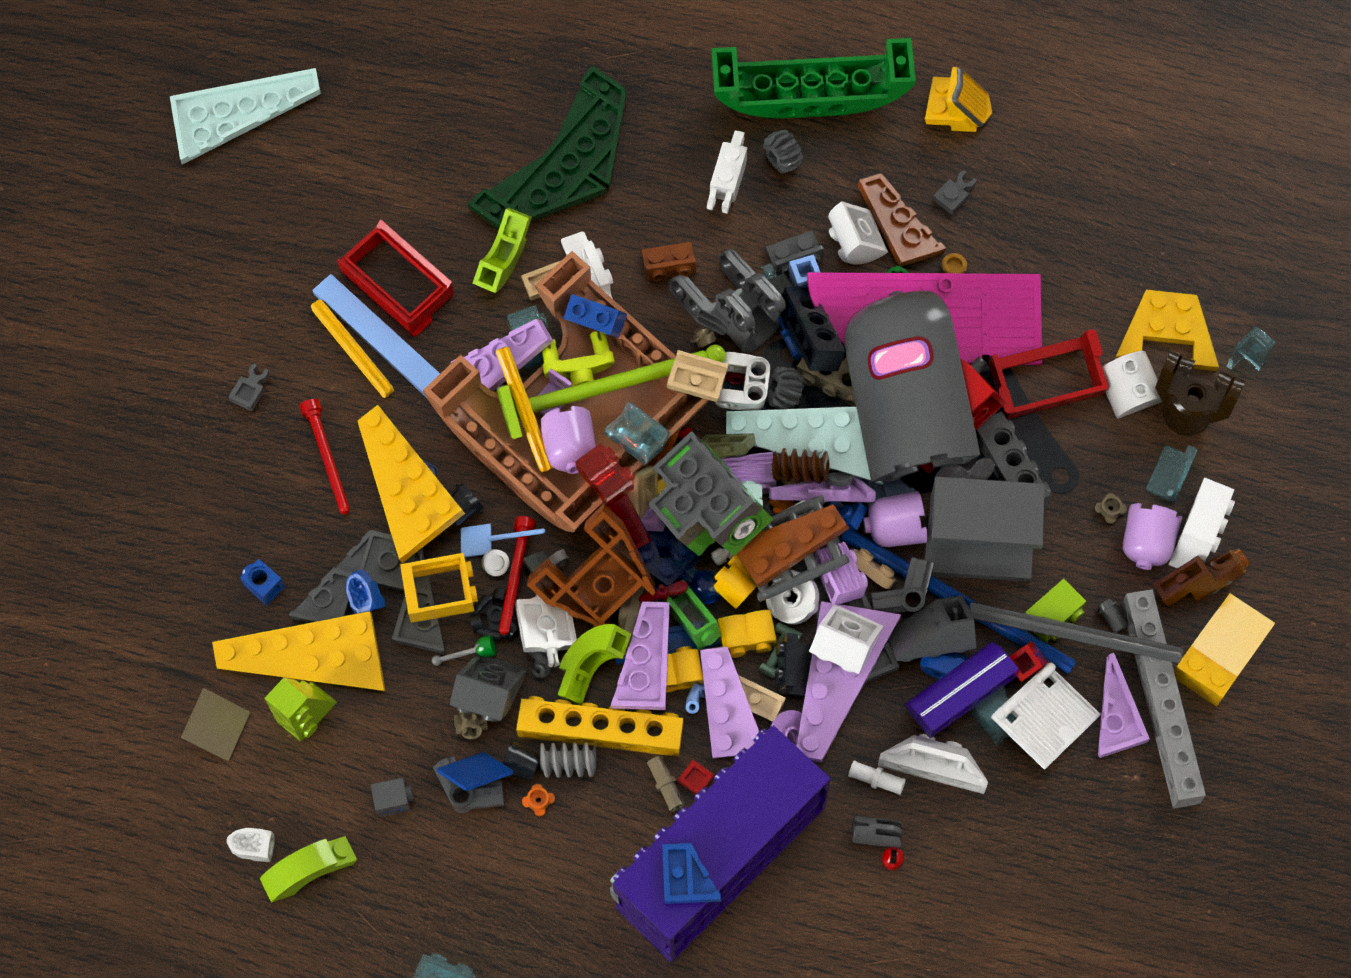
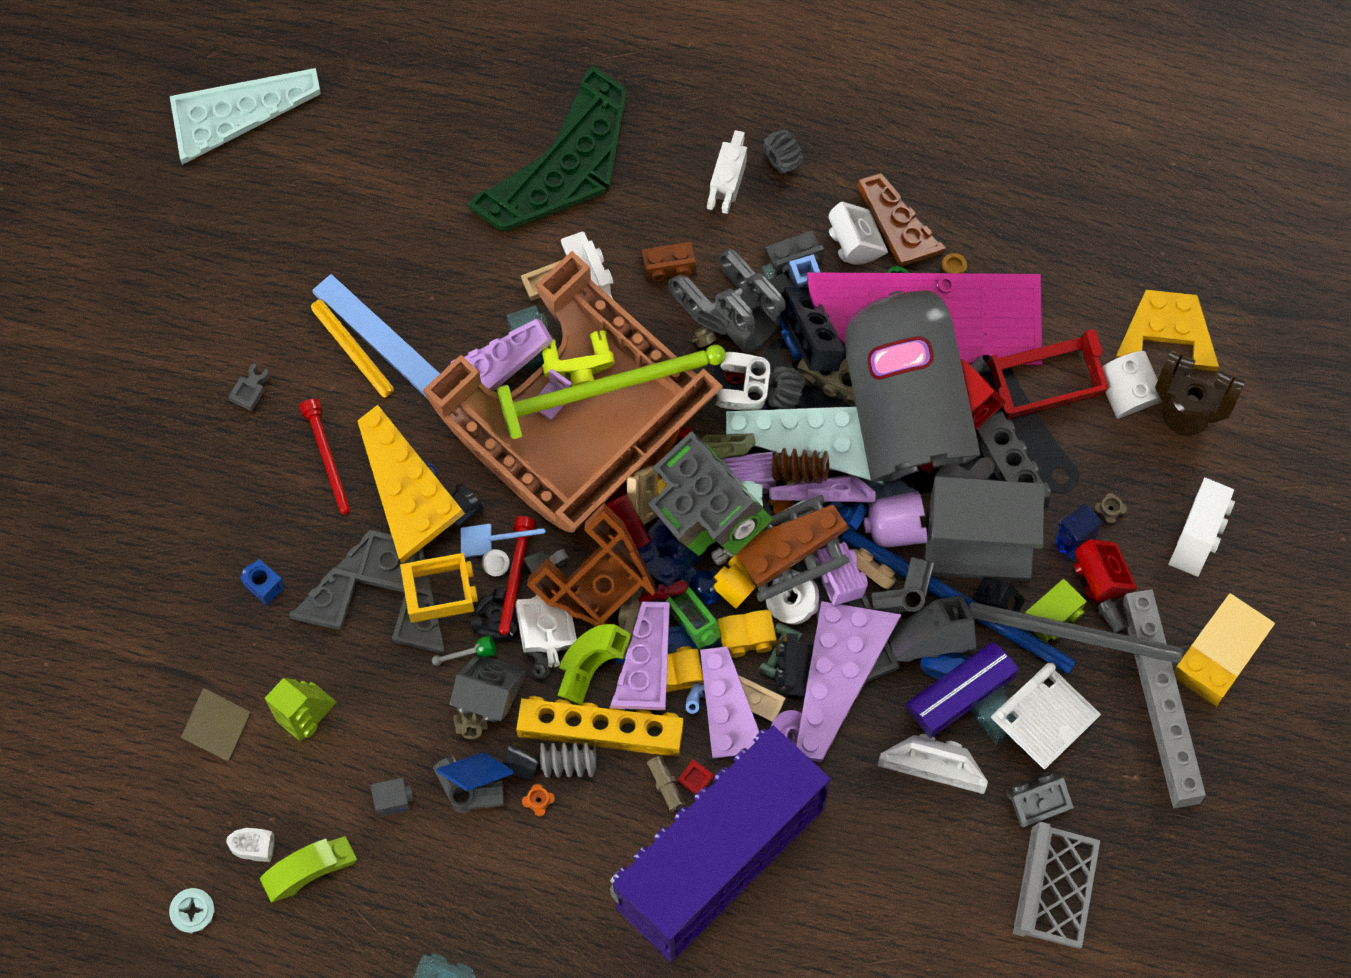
(183, 902): none -> light aqua gear
(321, 651): yellow wing -> none
(363, 593): blue rock -> none
(421, 316): red piece -> none
(505, 253): lime arch -> none
(523, 407): yellow axle -> none
(567, 437): lavender cylinder -> none
(595, 316): blue brick -> none
(605, 474): clear red brick -> none
(637, 433): clear light blue bracket -> none
(652, 521): lavender tile -> none
(686, 876): blue wing -> none
(697, 376): tan plate -> none
(813, 85): green slope -> none
(839, 479): dark grey piece -> none
(845, 639): white slope -> none
(876, 831): dark grey arm -> none
(877, 777): white pin -> none
(886, 858): red hinge -> none
(953, 194): dark grey plate -> none
(958, 102): yellow piece -> none
(997, 594): none -> black bracket
(1028, 660): red brick -> none
(1033, 879): none -> light grey fence
(1040, 798): none -> dark grey bracket
(1076, 530): none -> clear blue brick
(1104, 570): none -> red brick
(1120, 720): lavender wing -> none
(1150, 535): lavender cylinder -> none
(1171, 472): clear light blue panel -> none
(1202, 578): reddish brown plate -> none
(1254, 348): clear light blue panel -> none

